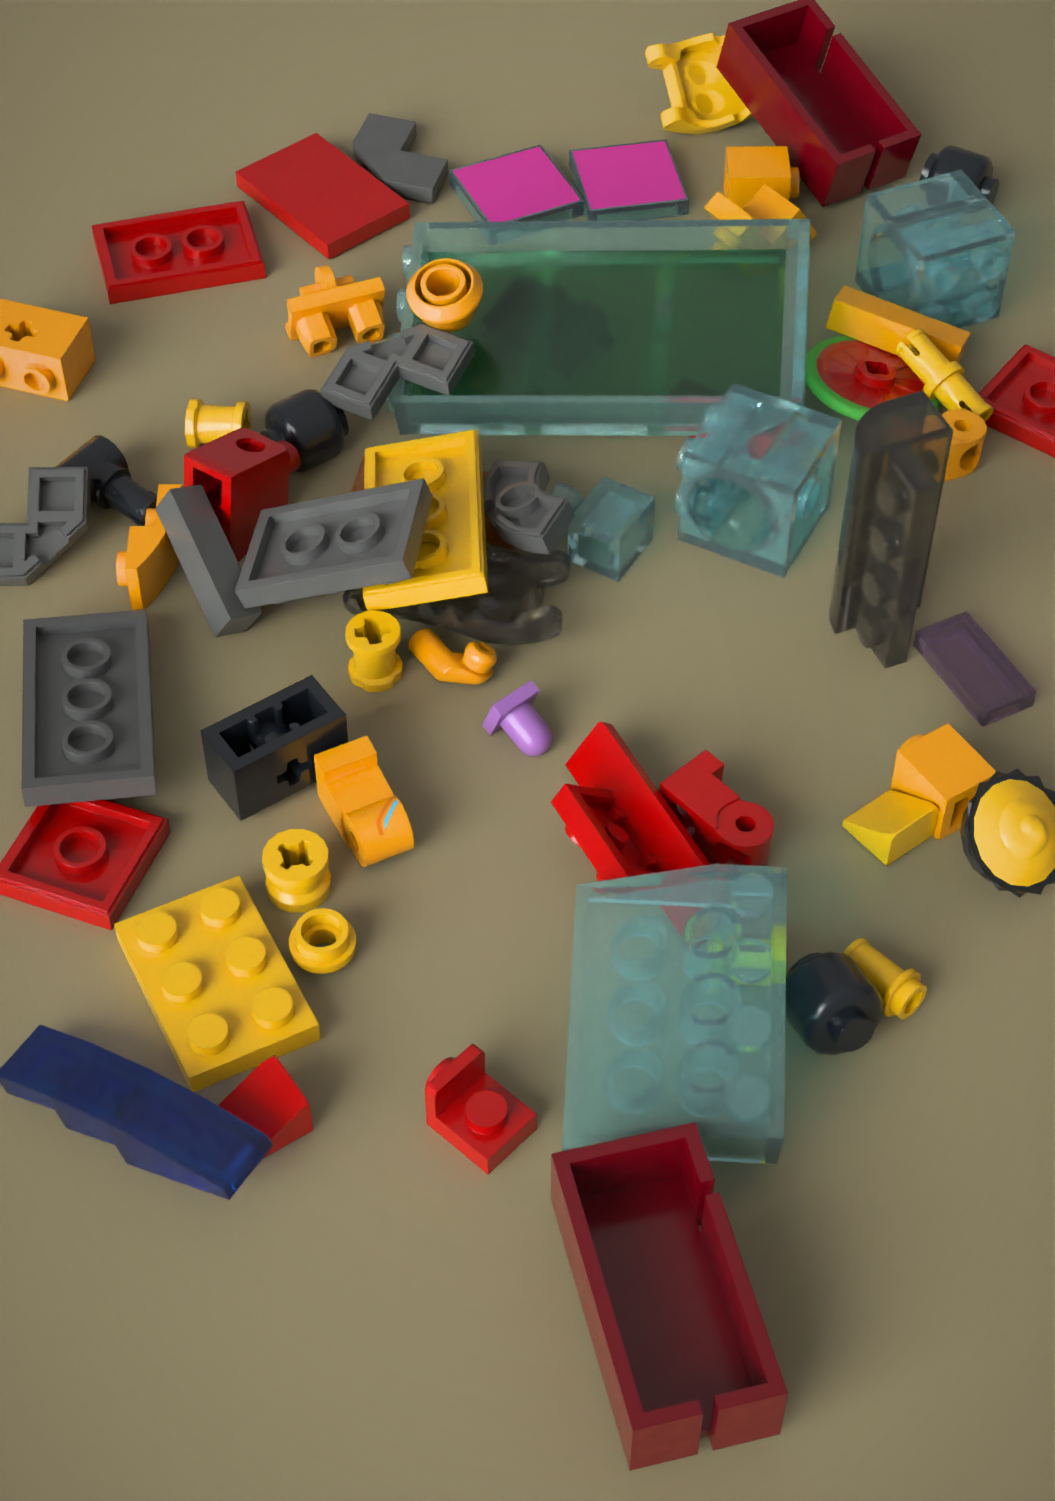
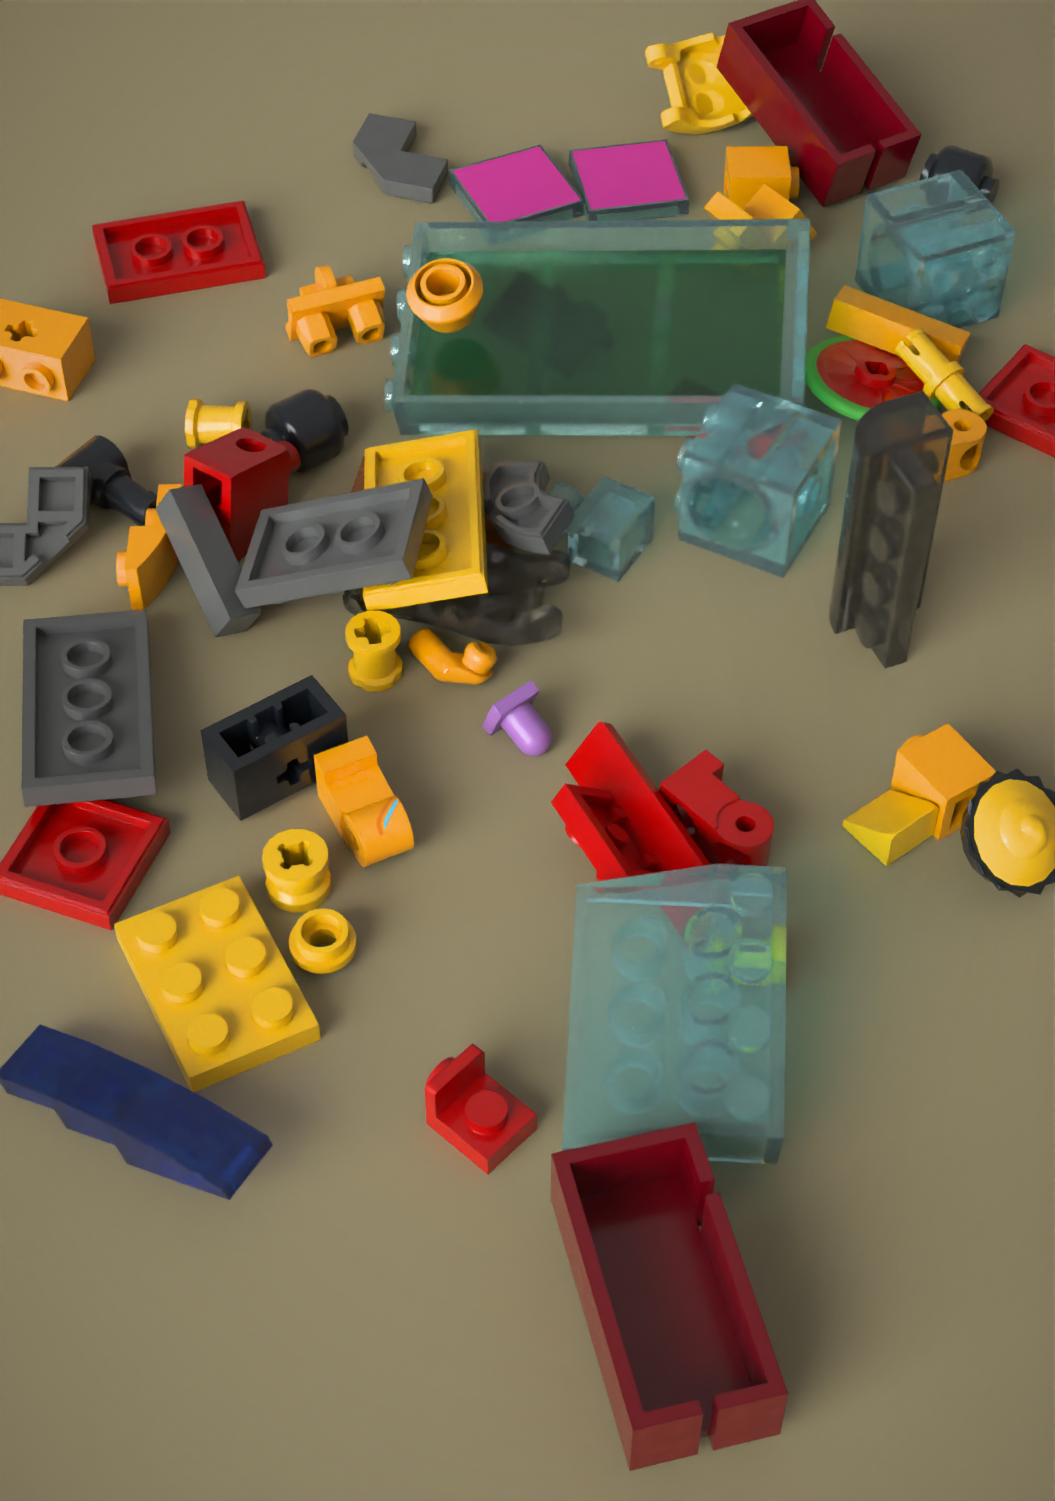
(271, 1104): red slope -> none
(322, 195): red tile -> none
(419, 356): dark grey tile -> none
(832, 1003): black head -> none
(898, 988): yellow pin -> none
(974, 668): clear purple tile -> none

